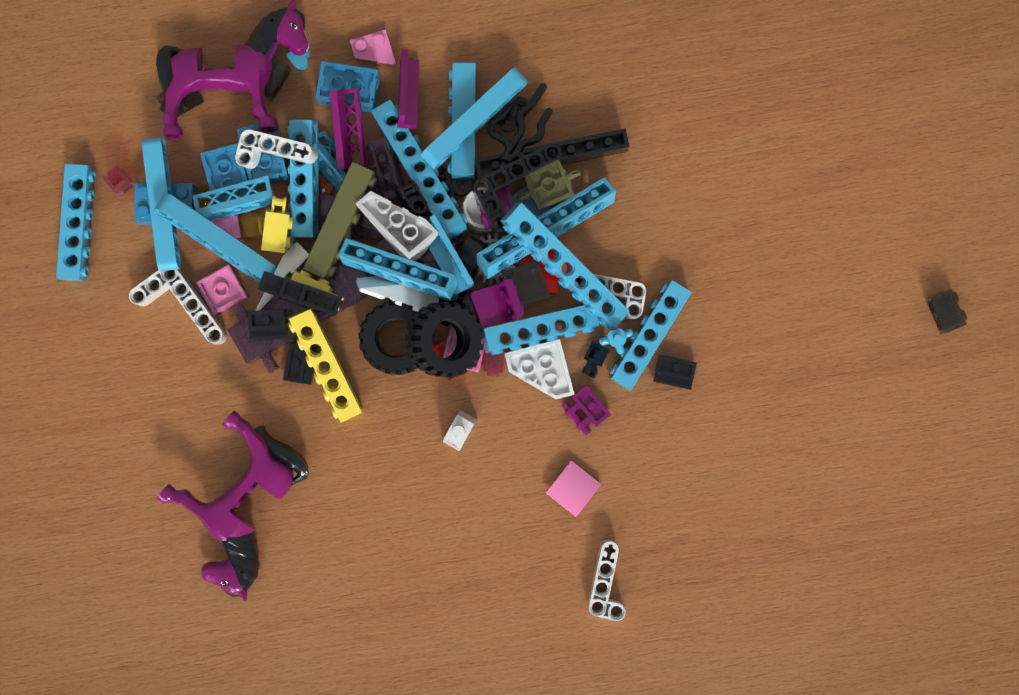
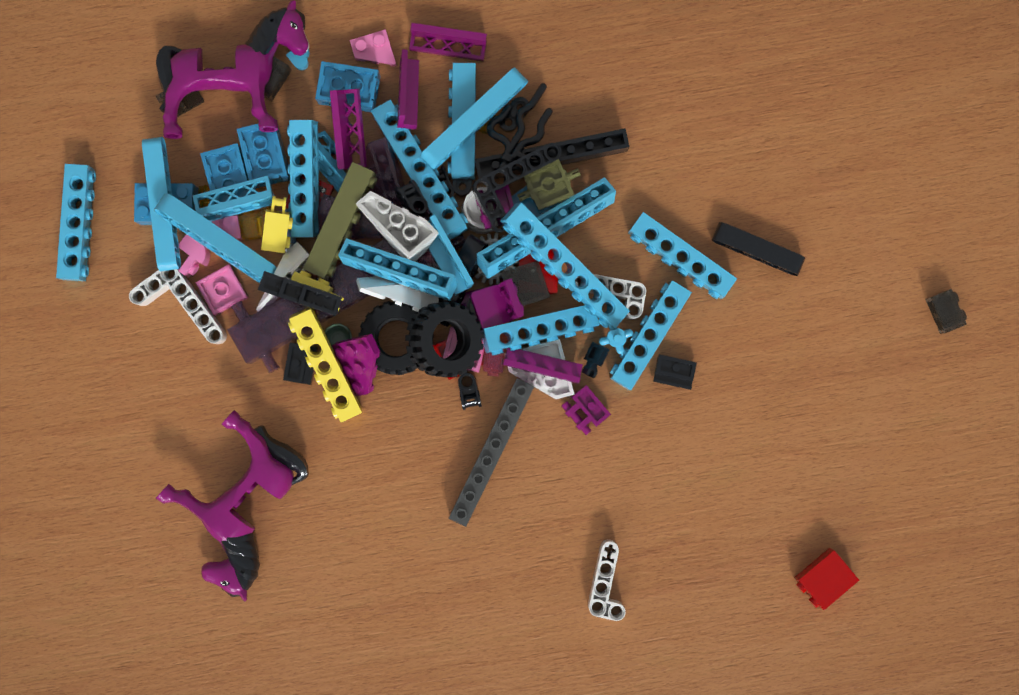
(118, 180): clear pink brick -> none
(197, 255): none -> bright pink brick
(268, 323): black plate -> none
(278, 149): white beam -> none
(337, 333): none -> sand green hair
(358, 361): none -> magenta plate
(451, 35): none -> magenta fence
(459, 430): white torso -> none
(468, 393): none -> black piece
(491, 452): none -> dark grey brick
(543, 365): none -> magenta fence
(573, 488): bright pink slope -> none
(677, 245): none -> medium azure brick
(758, 249): none -> black beam
(826, 579): none -> red brick

